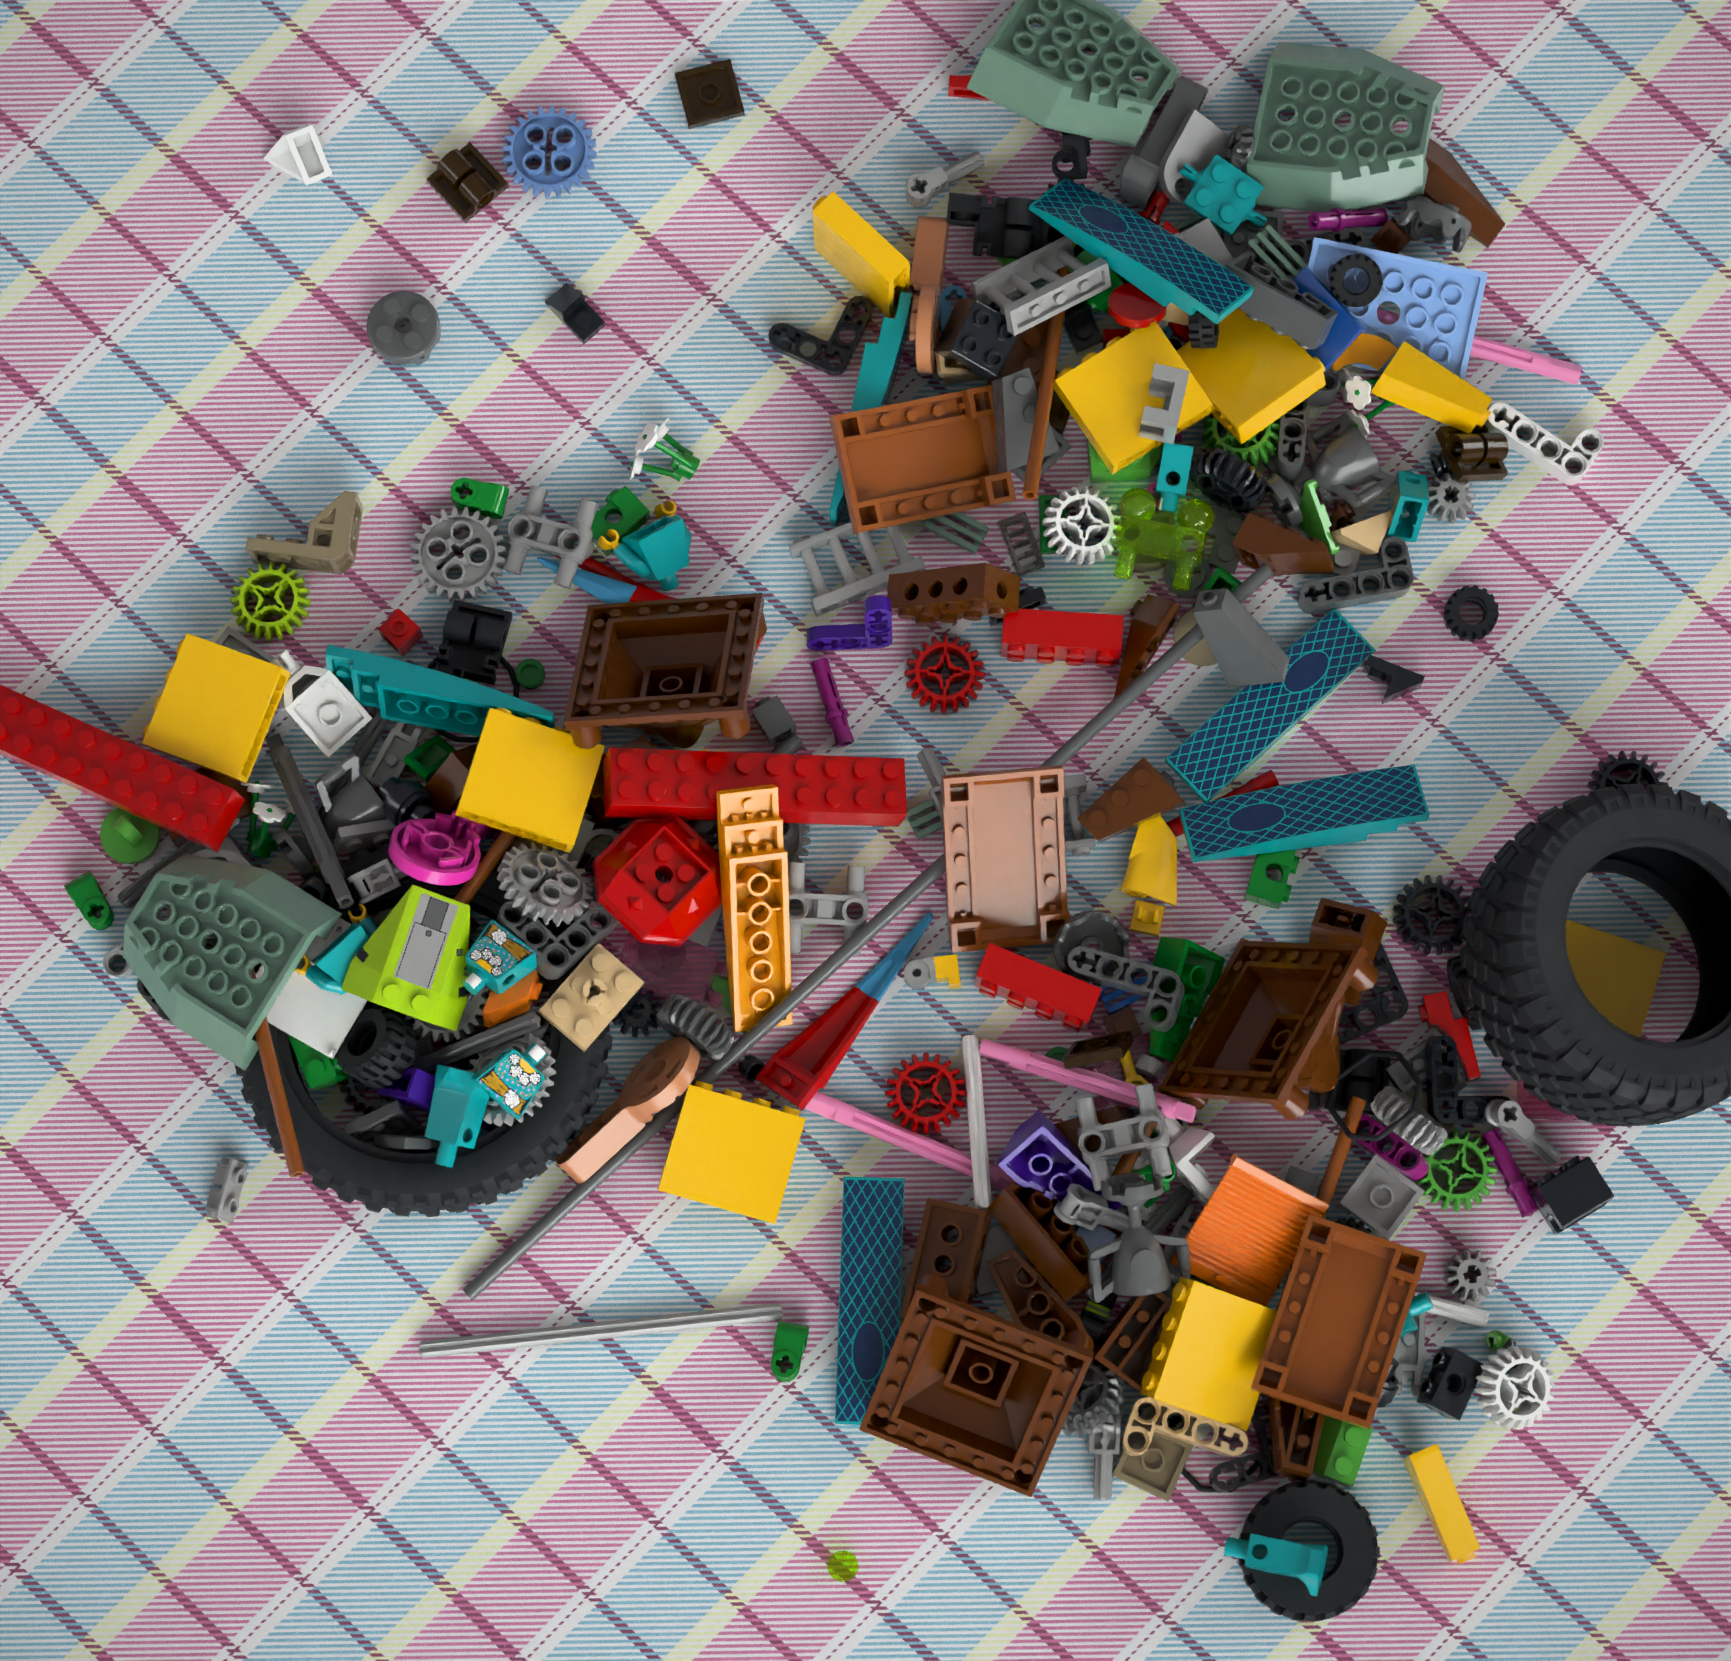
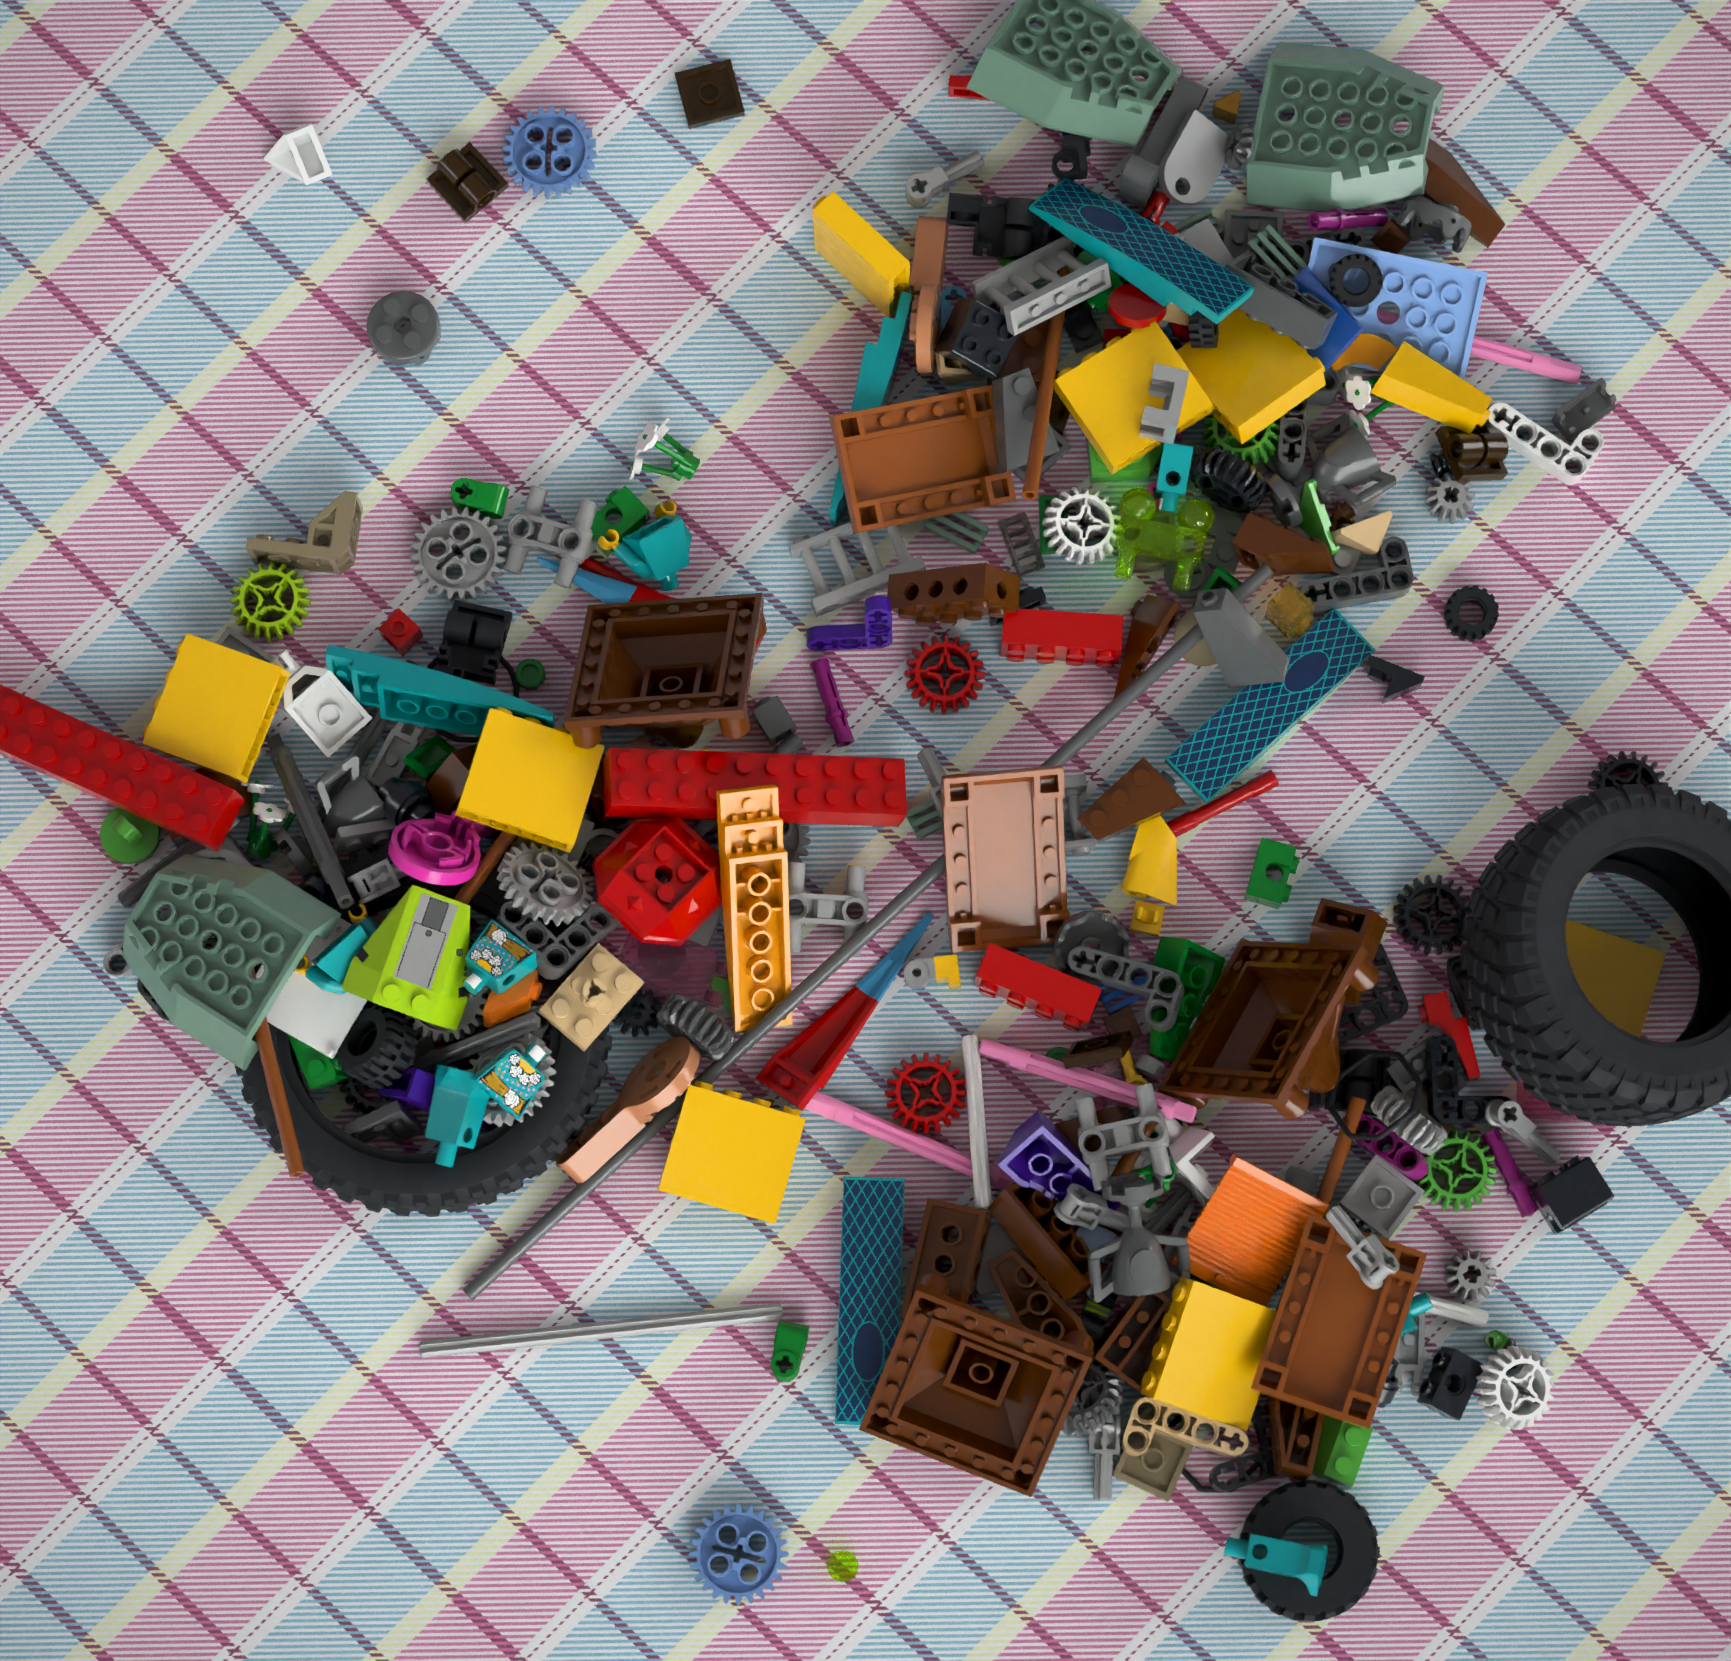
(88, 898): green piece -> none
(225, 1203): light grey hinge -> none
(404, 1141): dark grey tile -> none
(575, 313): black slope -> none
(730, 1581): none -> medium blue gear
(750, 1061): black hinge -> none
(833, 347): black beam -> none
(1223, 195): teal plate -> none
(1227, 107): none -> pearl gold slope
(1290, 612): none -> clear yellow brick
(1305, 814): slope -> none
(1367, 1253): none -> light grey connector
(1412, 495): teal torso -> none
(1442, 1503): yellow slope -> none
(1584, 410): none -> dark grey hinge

